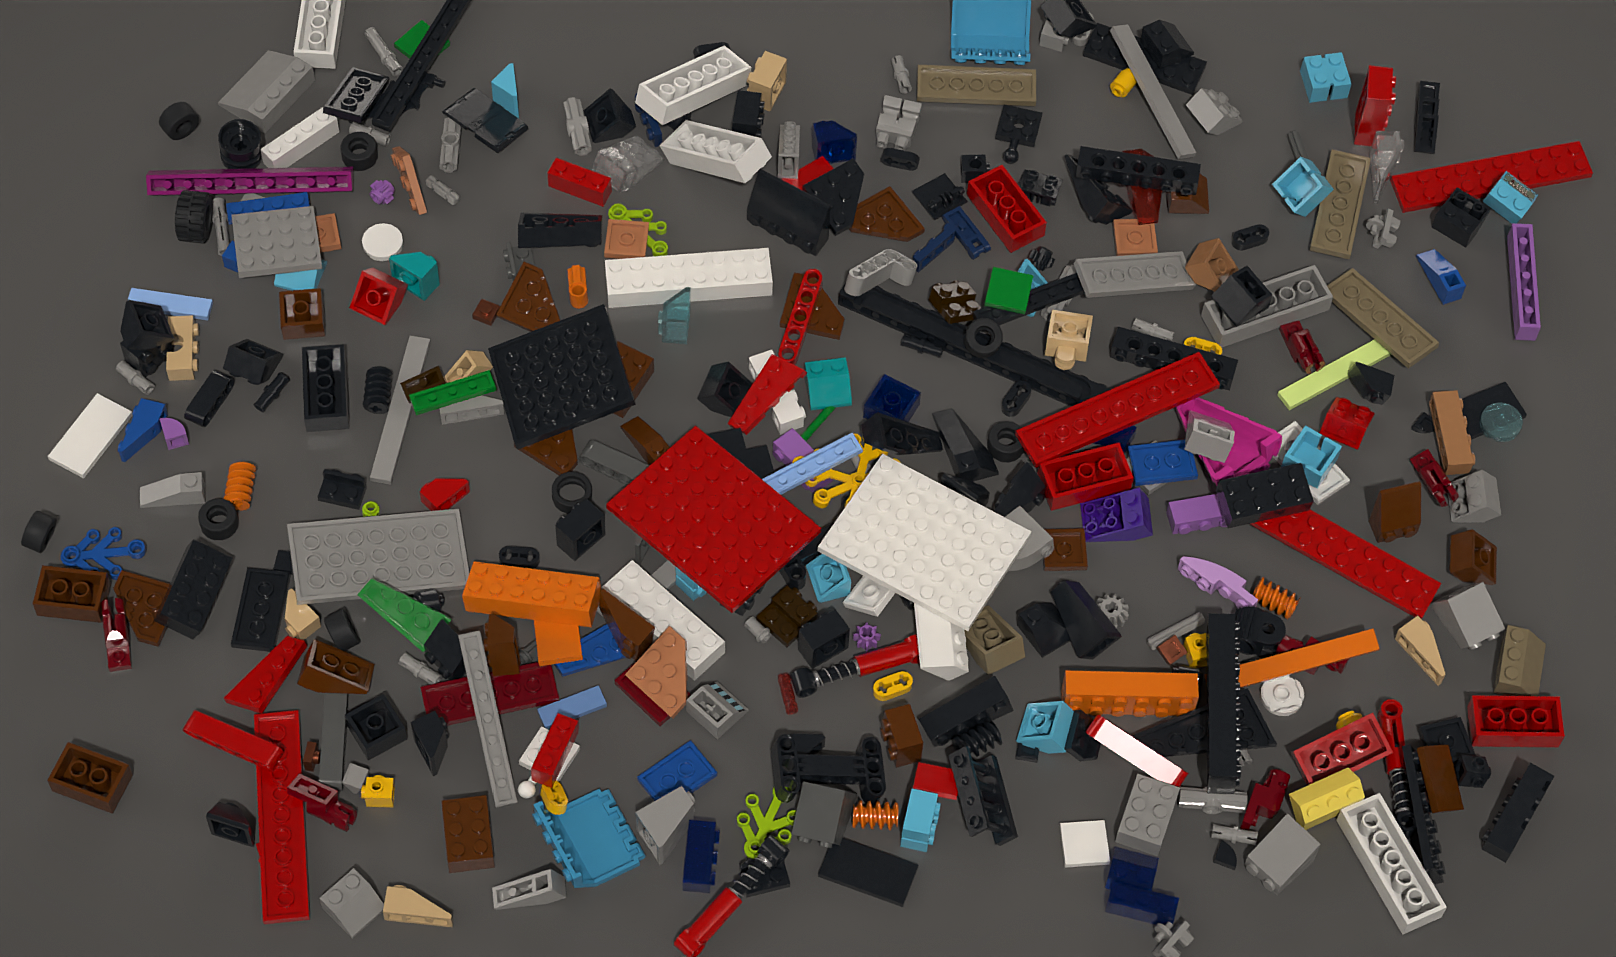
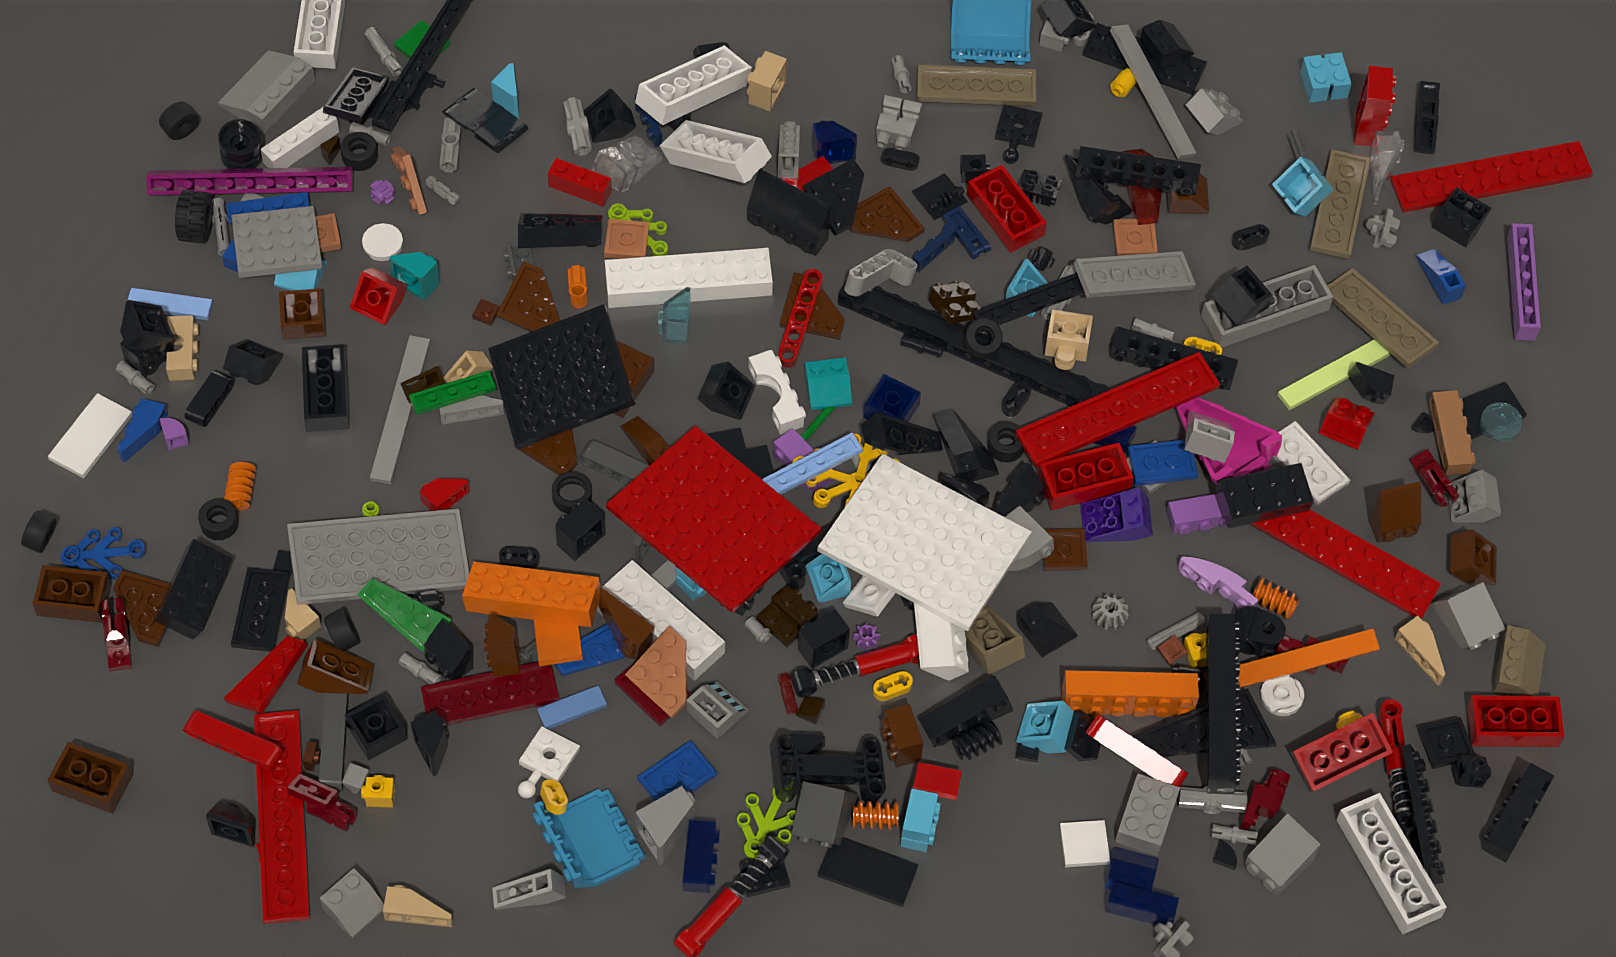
(175, 490): light grey slope -> none
(271, 392): black pin -> none
(330, 149): none -> dark brown slope
(342, 489): black bracket -> none
(377, 390): black piece -> none
(467, 834): reddish brown brick -> none
(487, 719): light grey tile -> none
(554, 750): red brick -> none
(748, 113): black brick -> none
(770, 385): red wing -> none
(811, 709): none -> dark brown slope
(993, 793): black fence -> none
(1009, 290): green tile -> none
(1084, 620): black slope -> none
(1210, 264): medium nougat slope -> none
(1302, 346): dark red plate -> none
(1314, 461): medium azure piece -> none
(1326, 798): light yellow slope -> none
(1440, 778): reddish brown tile -> none
(1510, 198): medium azure slope -> none

